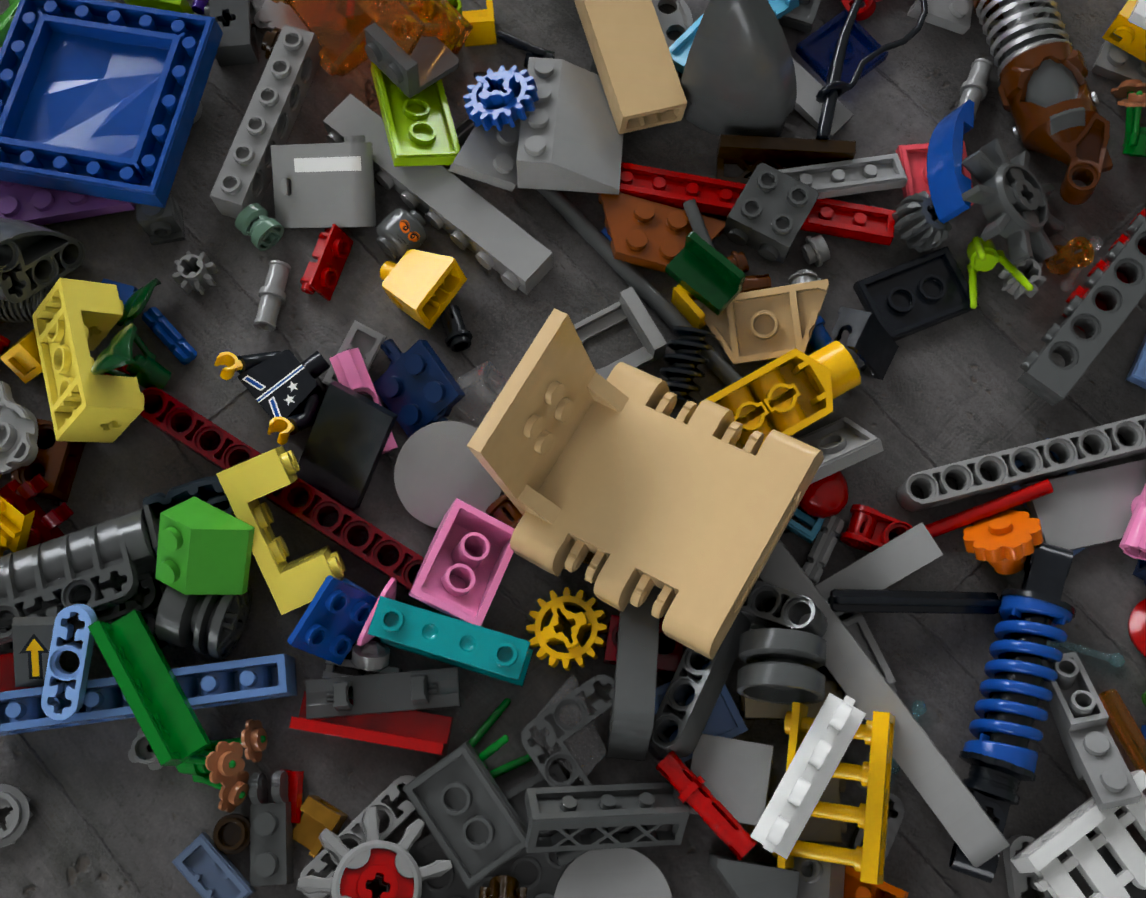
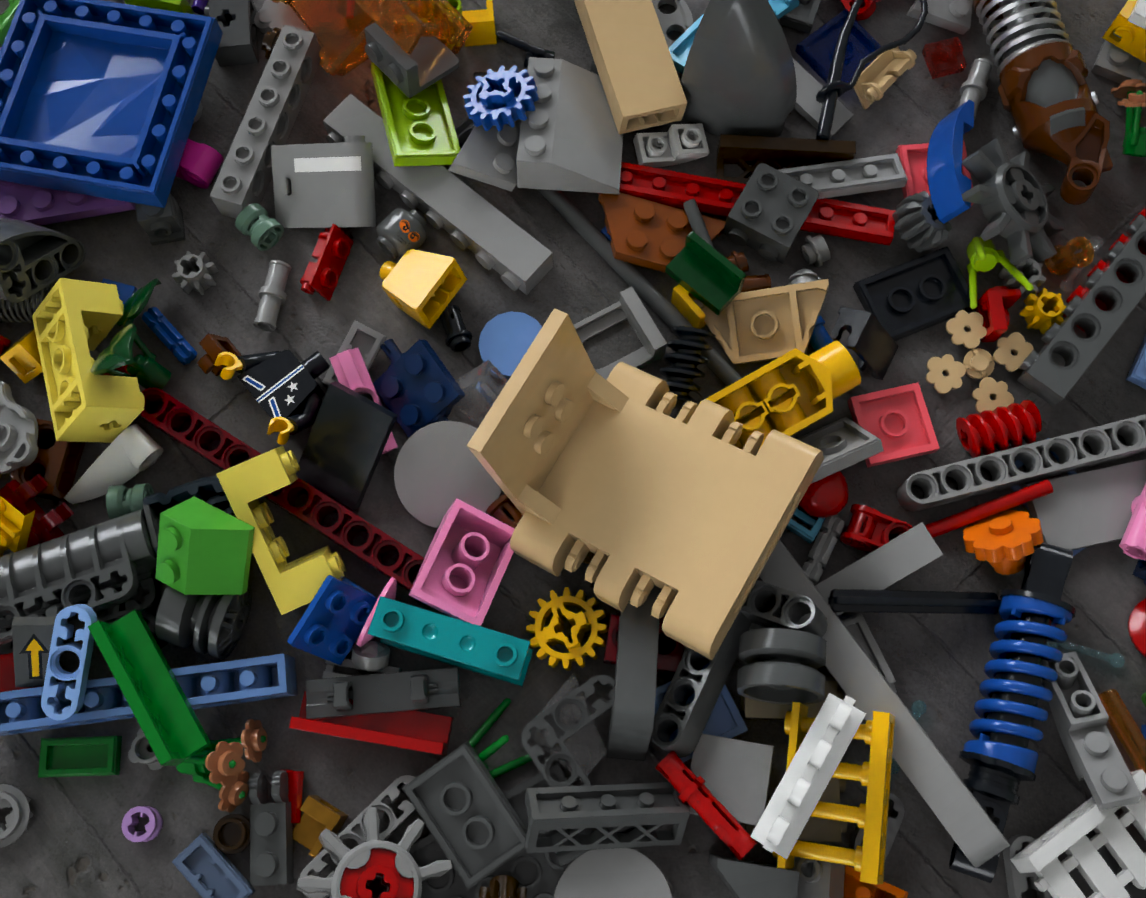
(80, 756): none -> green tile
(120, 461): none -> white piece
(126, 500): none -> sand green wheel
(152, 828): none -> lavender bush
(199, 164): none -> dark pink piece
(213, 346): none -> reddish brown tile
(507, 340): none -> medium blue tile
(669, 148): none -> white slope
(882, 74): none -> tan hinge
(898, 419): none -> coral plate
(944, 57): none -> clear red tile
(978, 362): none -> tan plant
(994, 310): none -> red bracket
(999, 427): none -> red piece
(1034, 313): none -> yellow gear

